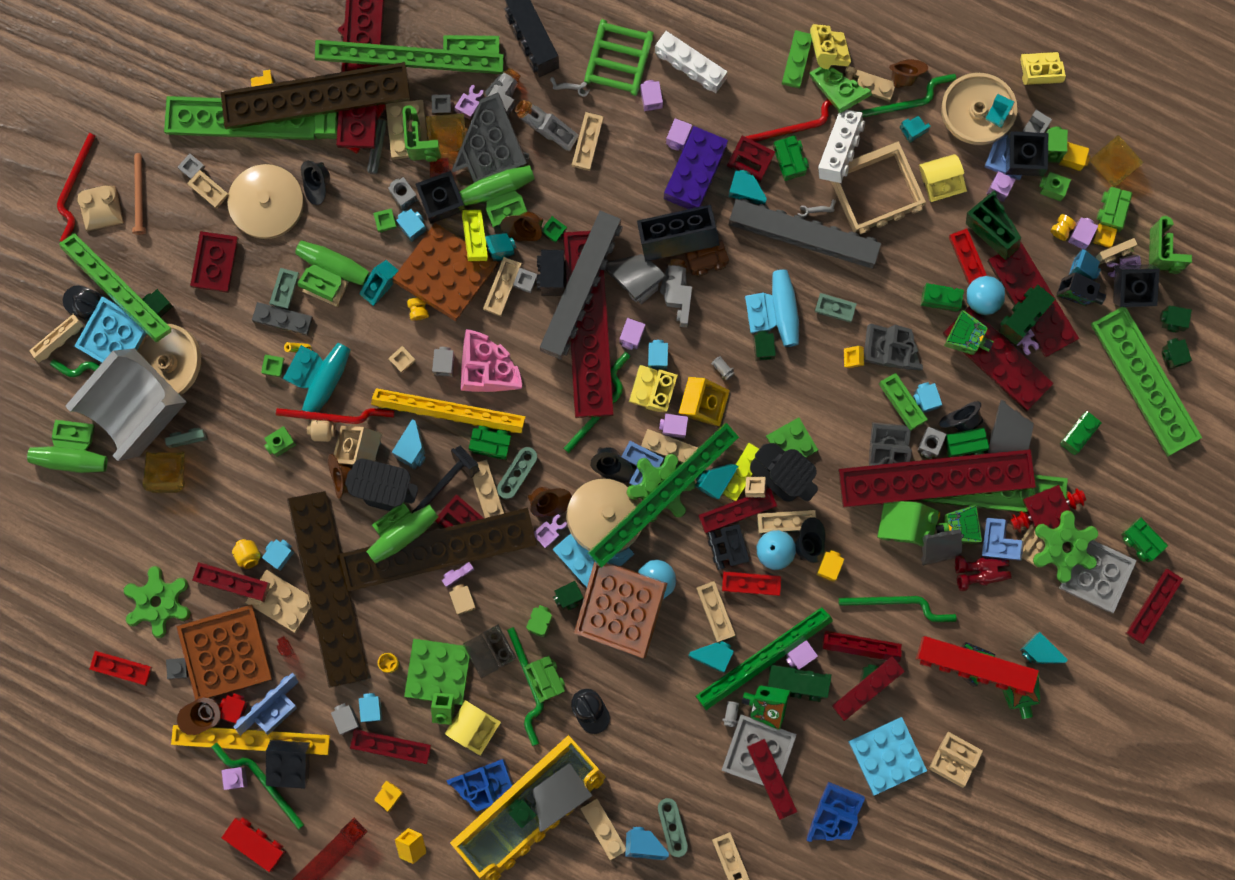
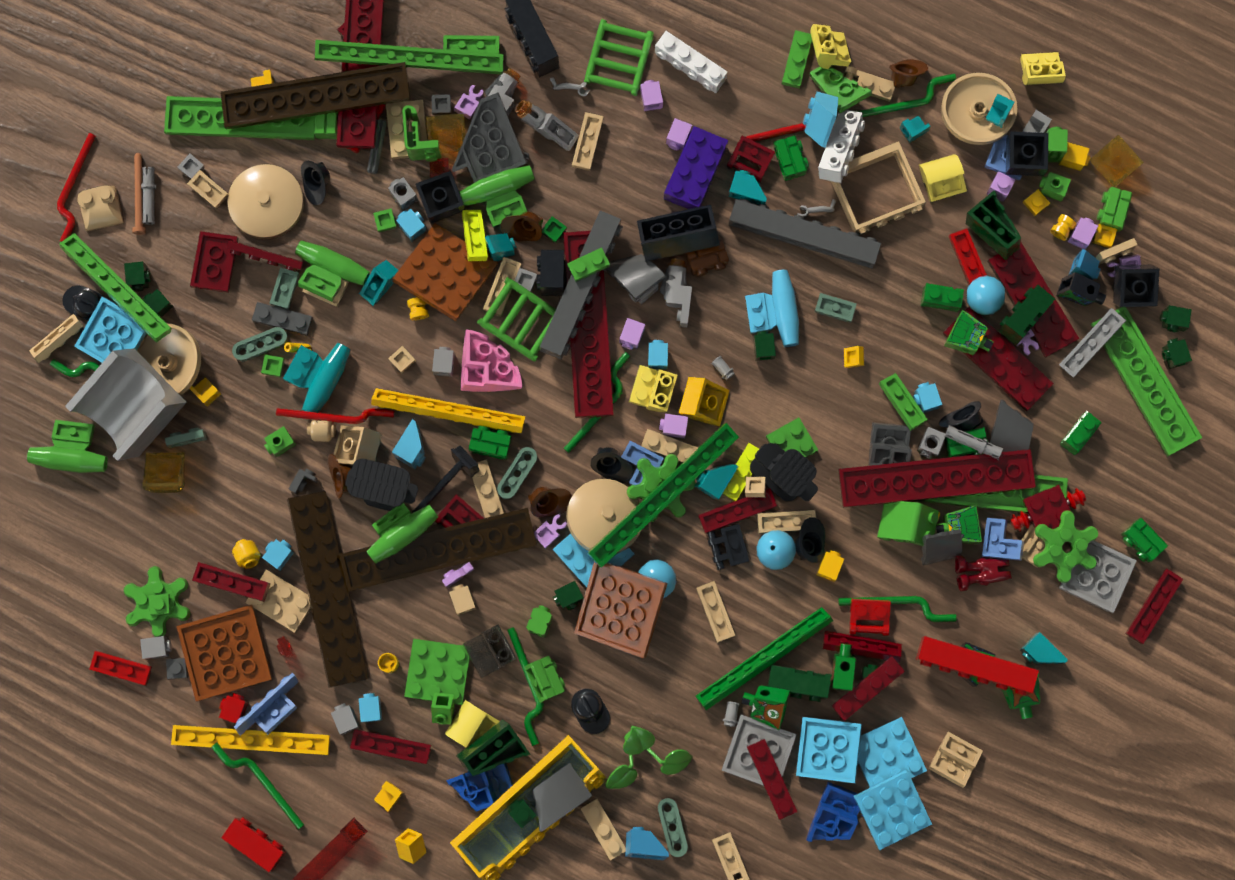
(137, 276): none -> dark green brick
(148, 195): none -> light grey pin
(155, 647): none -> light grey brick
(159, 604): none -> bright green plate
(198, 716): reddish brown piece -> none
(205, 391): none -> yellow panel
(234, 778): lavender brick -> none
(251, 344): none -> sand green plate
(256, 254): none -> dark red plate
(287, 764): black brick -> none
(299, 482): none -> dark grey bracket
(492, 749): none -> dark green wedge
(500, 333): none -> bright green bar
(588, 264): none -> bright green plate
(635, 743): none -> bright green plant
(714, 655): teal slope -> none
(751, 583): red plate -> none
(801, 656): lavender brick -> none
(821, 117): none -> medium azure slope
(829, 750): none -> medium azure plate
(843, 677): none -> green torso
(869, 610): none -> red plate
(891, 347): dark grey slope -> none
(892, 810): none -> medium azure plate
(969, 440): none -> light grey pin
(1036, 202): none -> yellow plate
(1092, 342): none -> light grey plate
(1161, 248): bright green piece -> none

